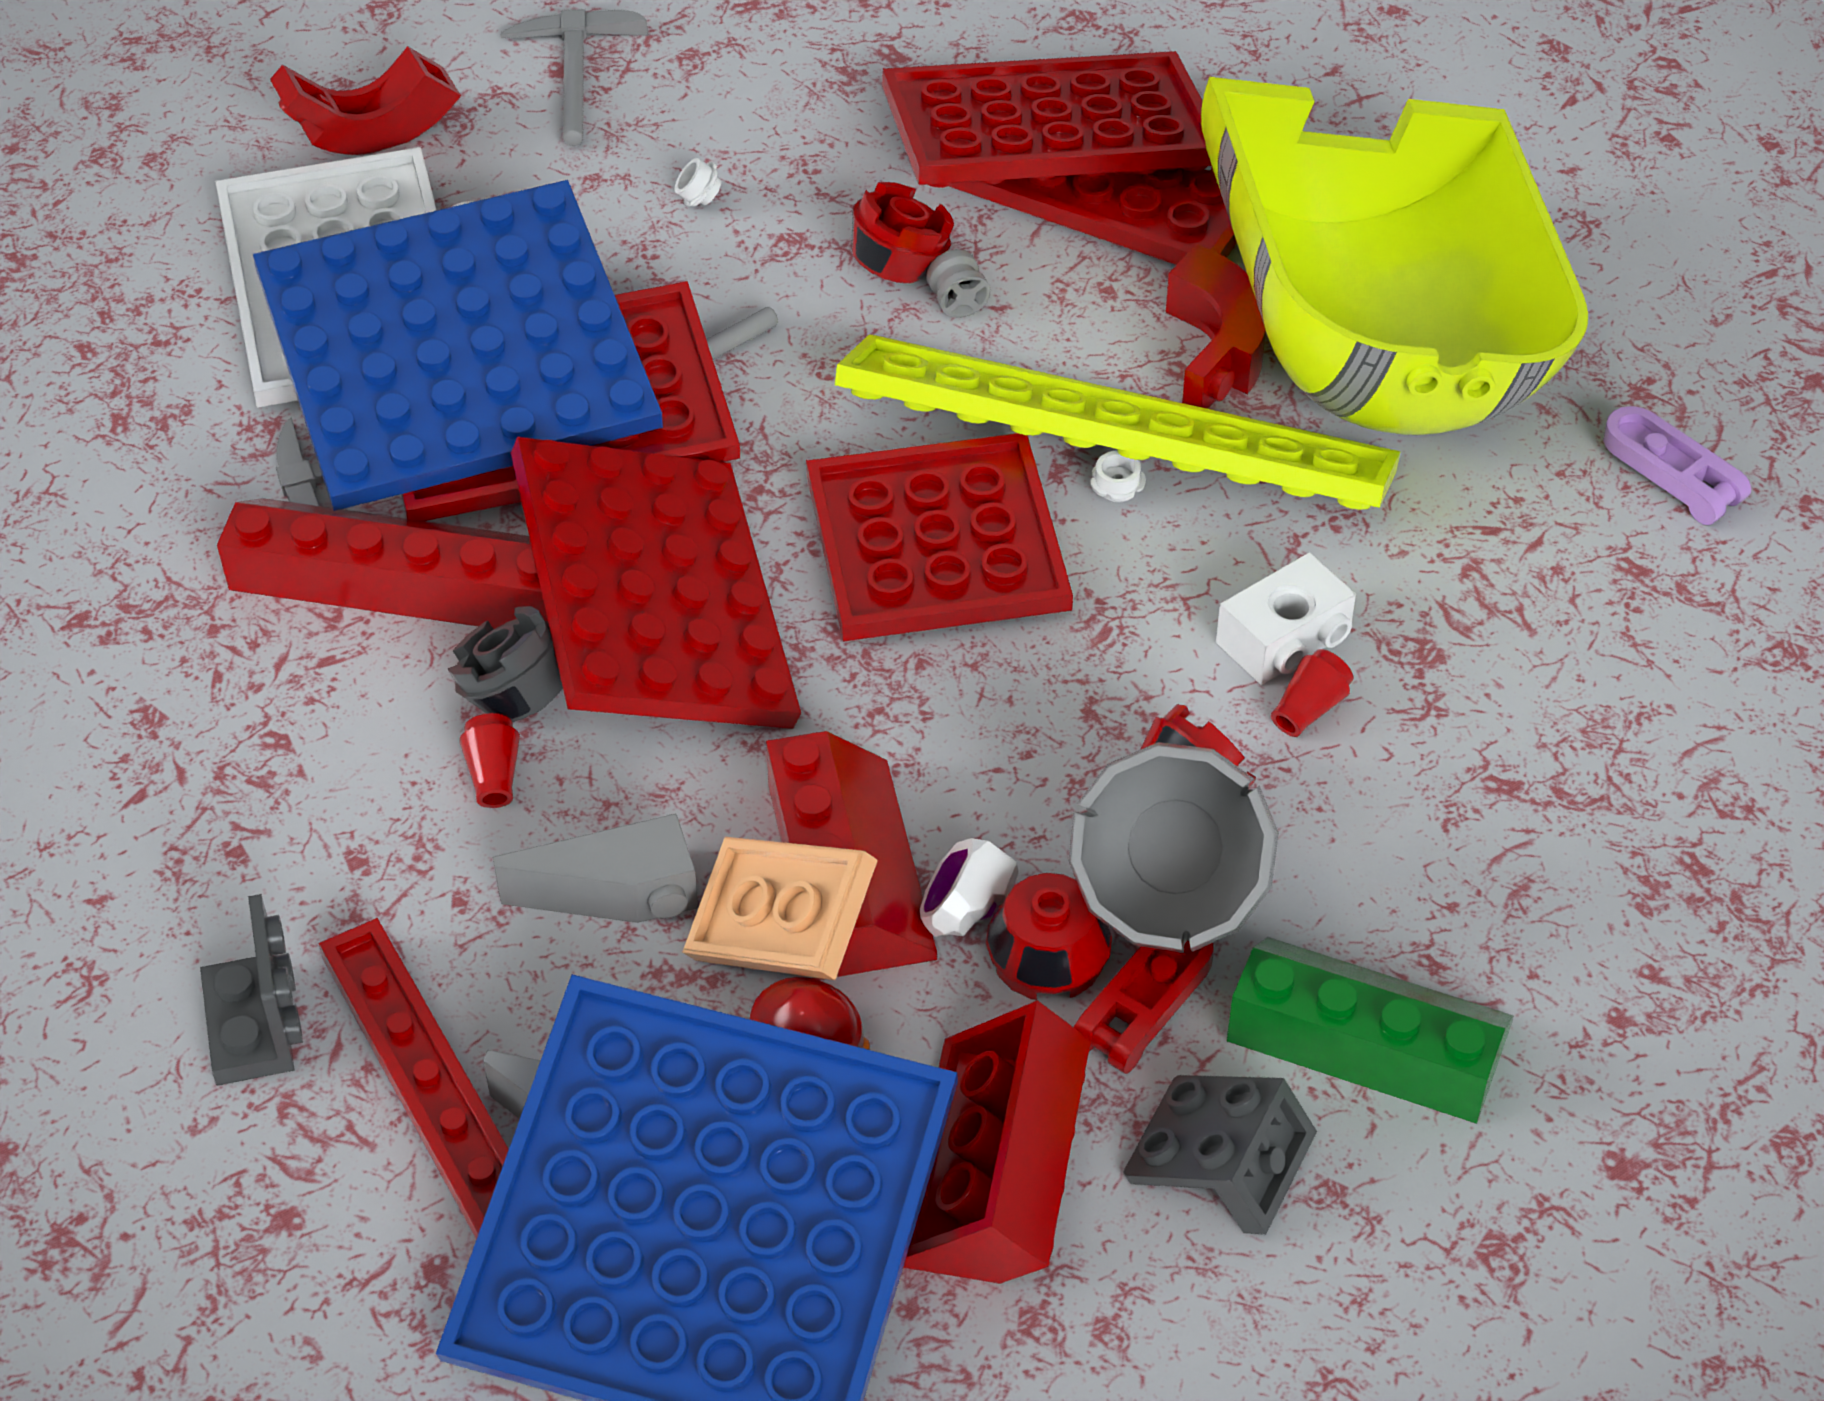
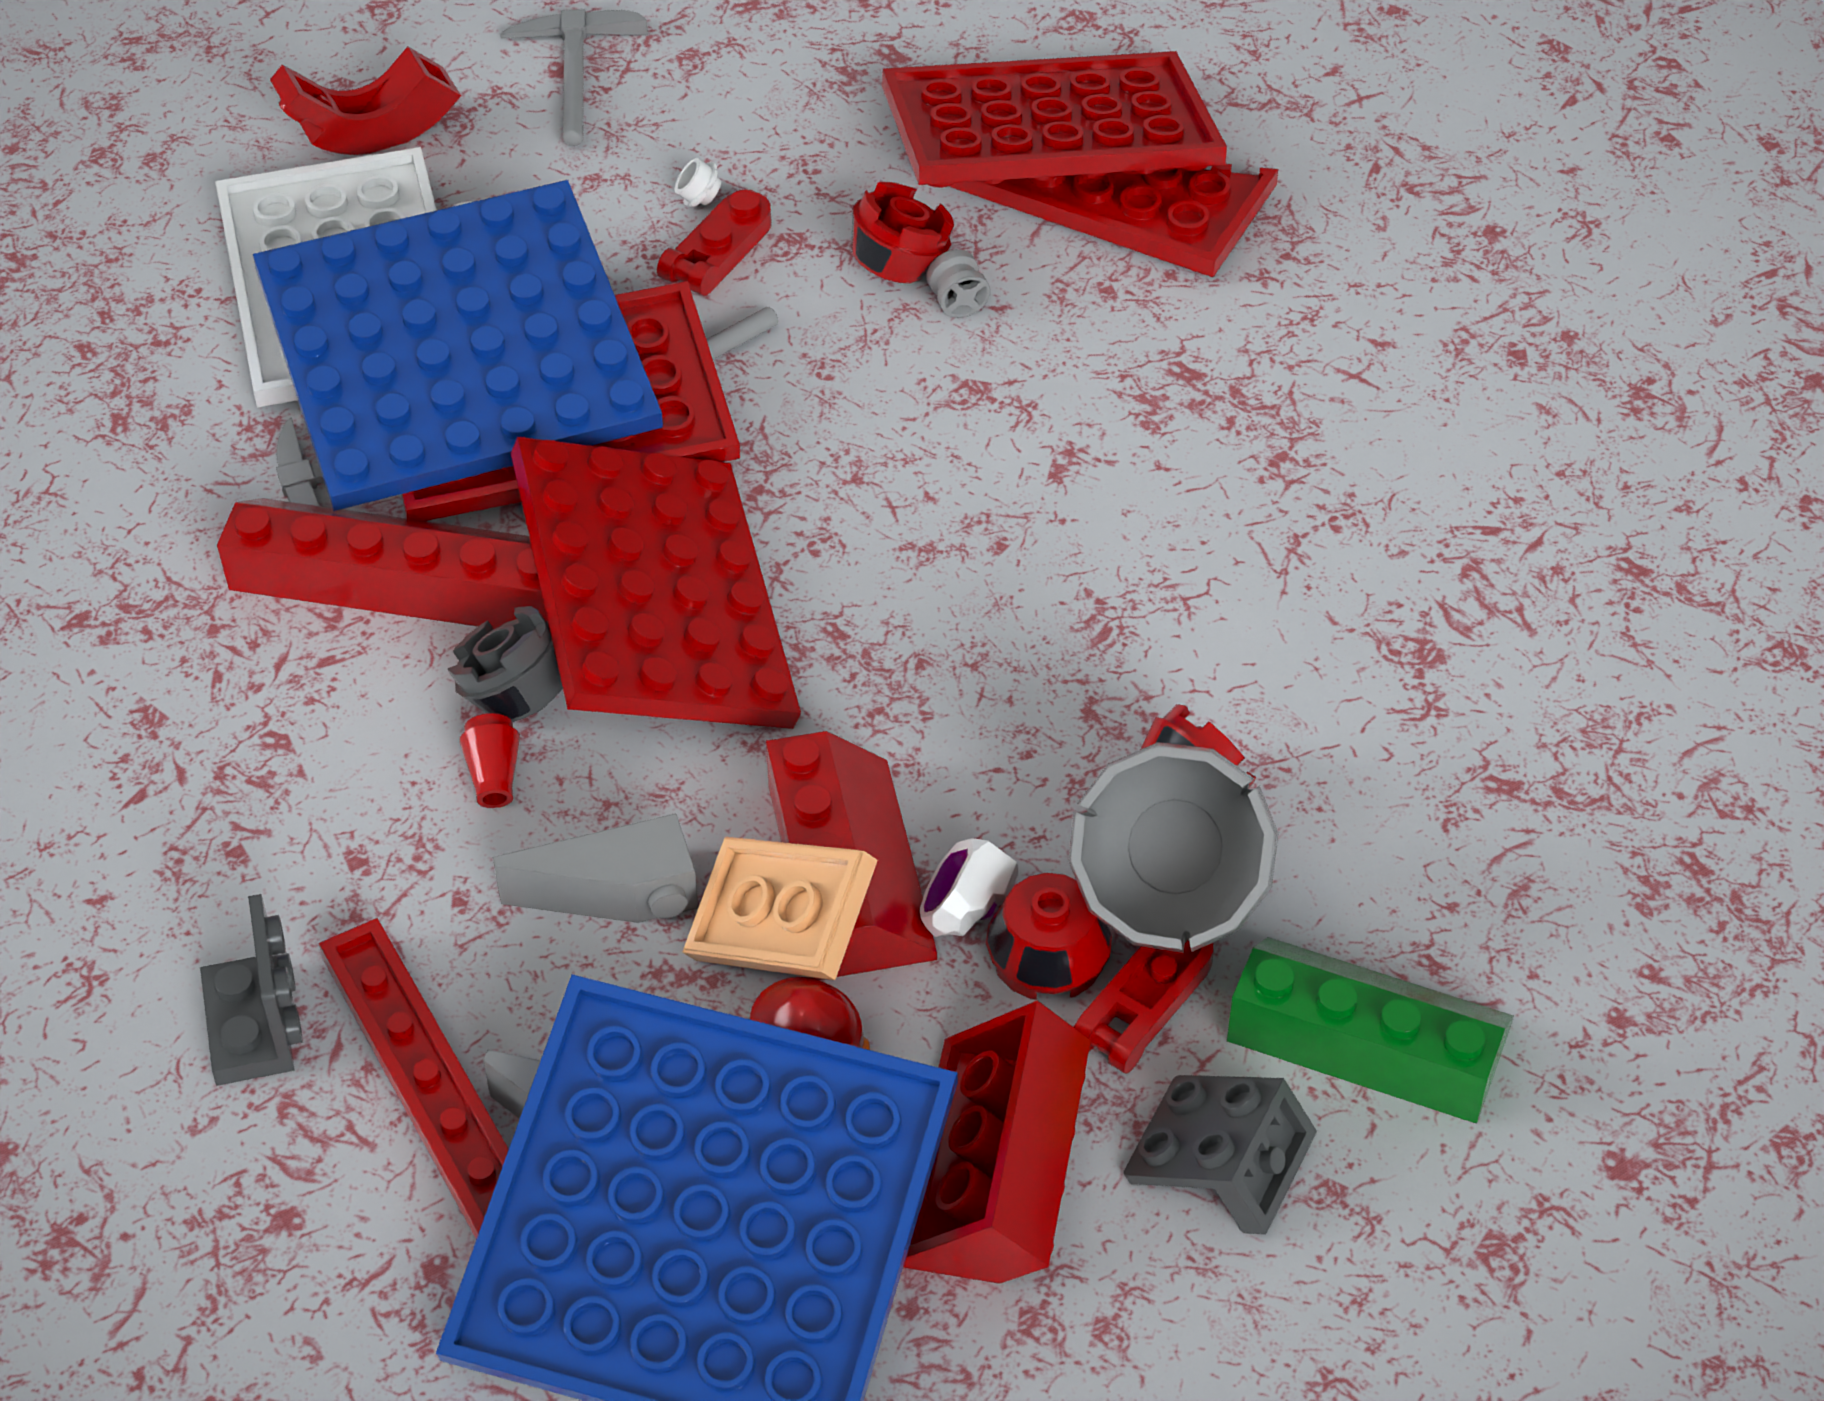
(718, 242): none -> red plate
(937, 536): red plate -> none
(1117, 477): white plate -> none
(1121, 420): neon yellow plate -> none
(1219, 301): red arch -> none
(1285, 618): white brick -> none
(1315, 688): red cone -> none
(1398, 272): neon yellow cylinder -> none
(1675, 462): lavender plate -> none

